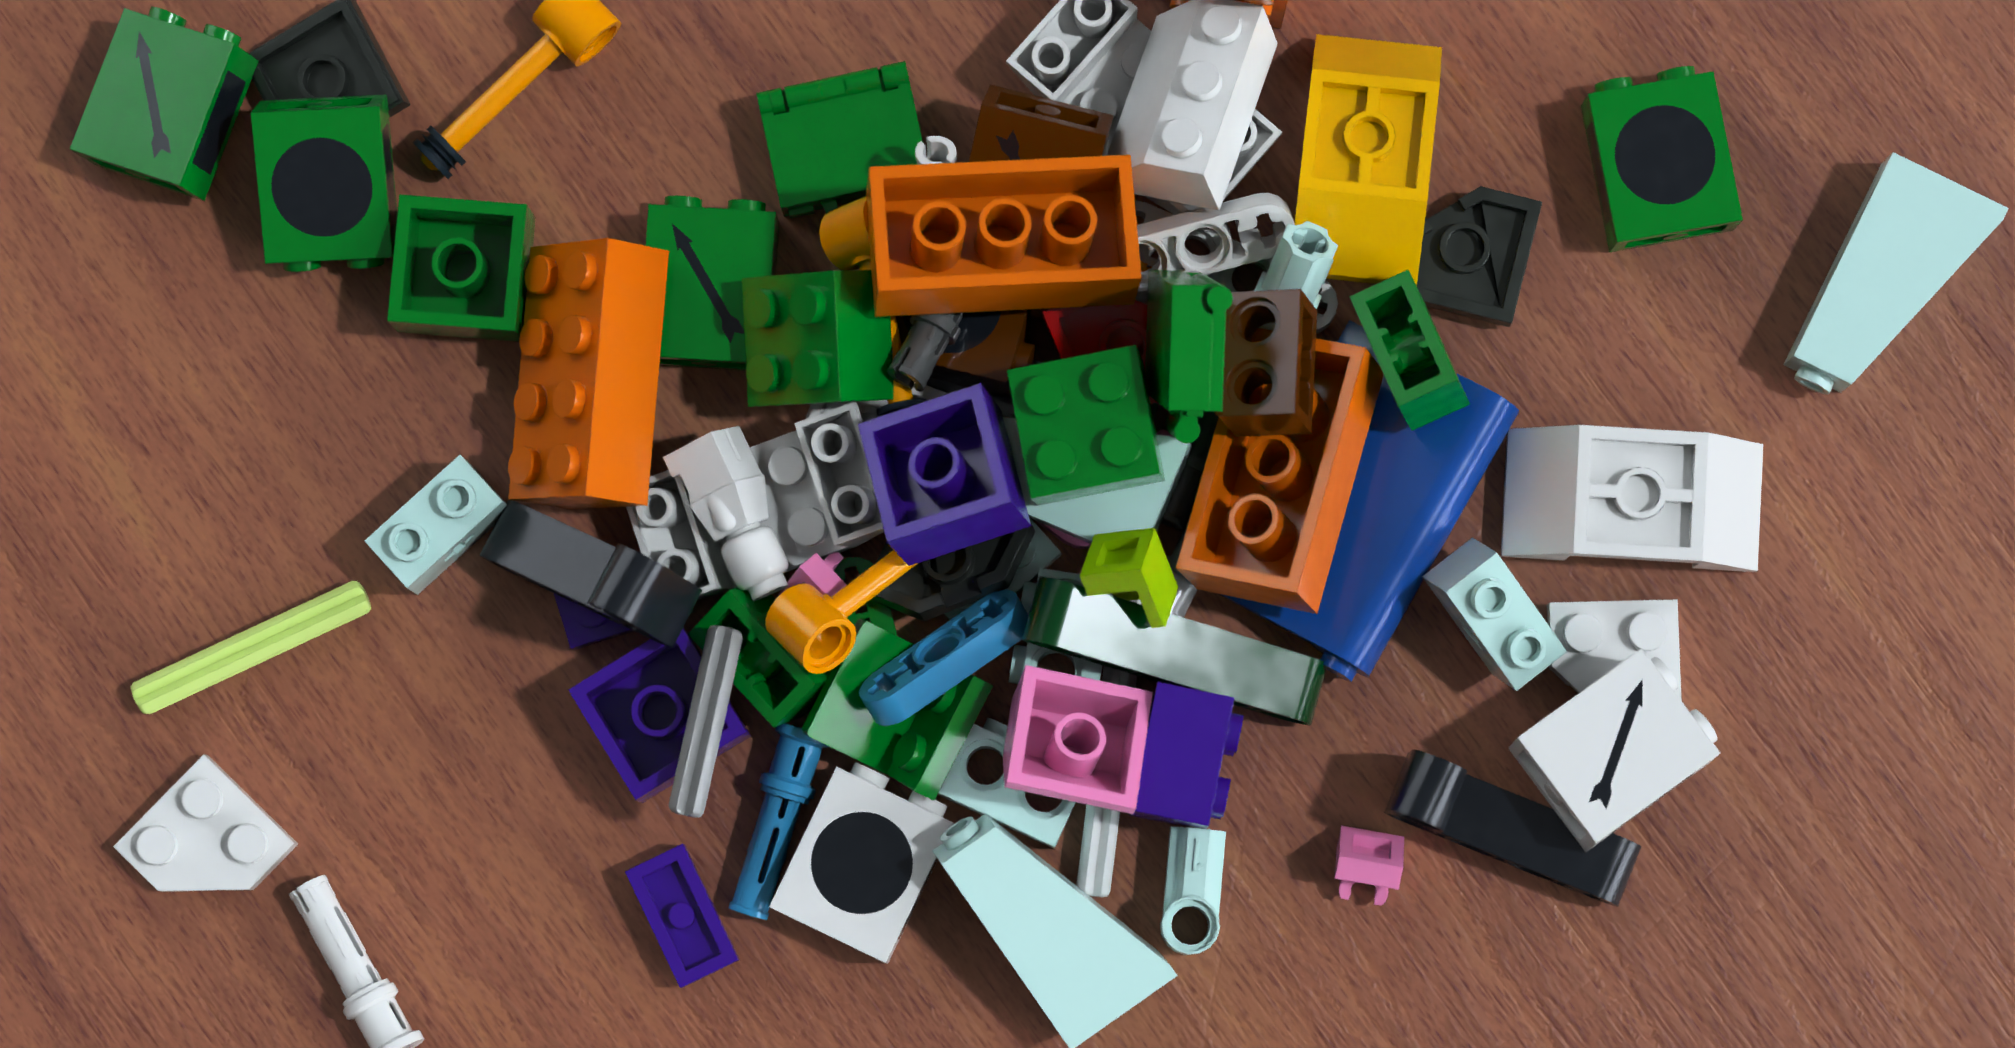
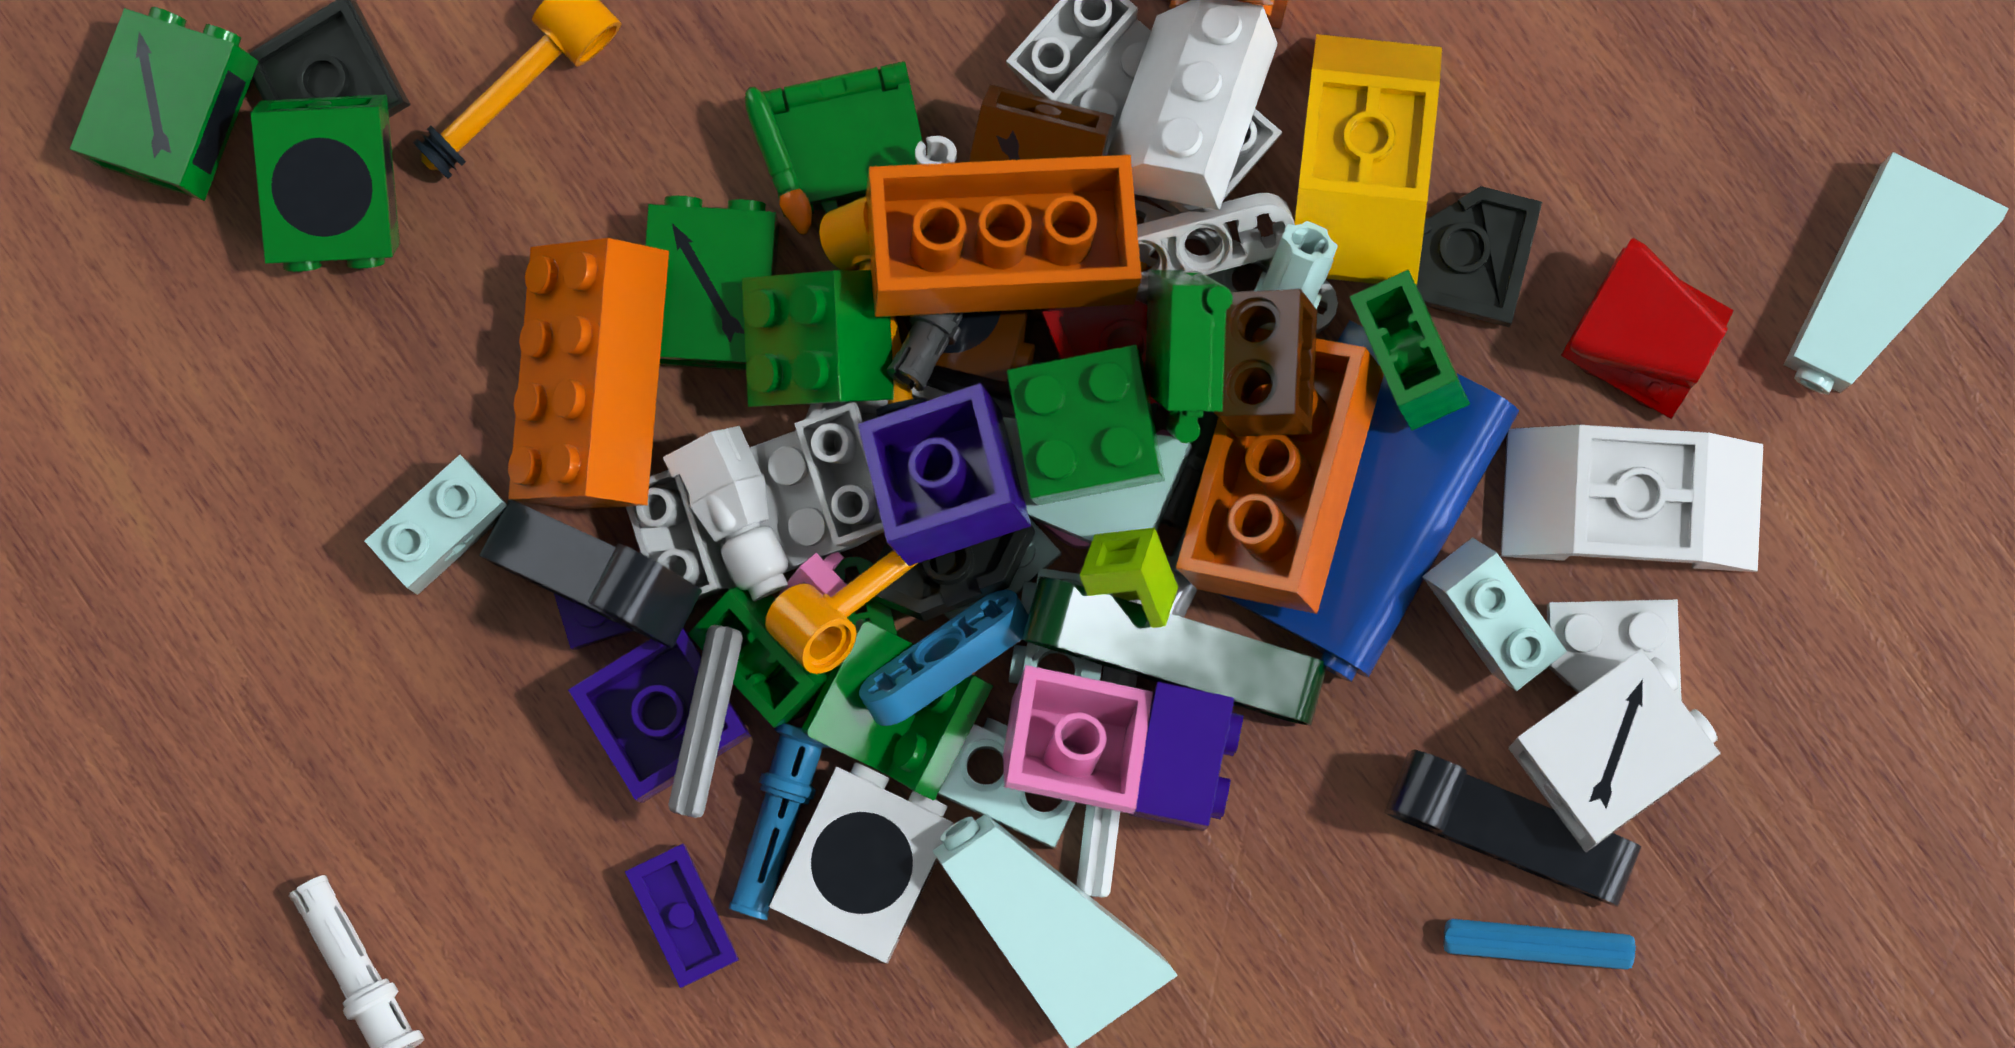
(205, 836): white plate -> none
(250, 647): yellowish green axle -> none
(460, 267): green brick -> none
(792, 200): none -> green piece
(1193, 881): light aqua piece -> none
(1369, 859): bright pink tile -> none
(1539, 944): none -> dark azure axle
(1648, 331): none -> red piece
(1661, 159): green brick -> none

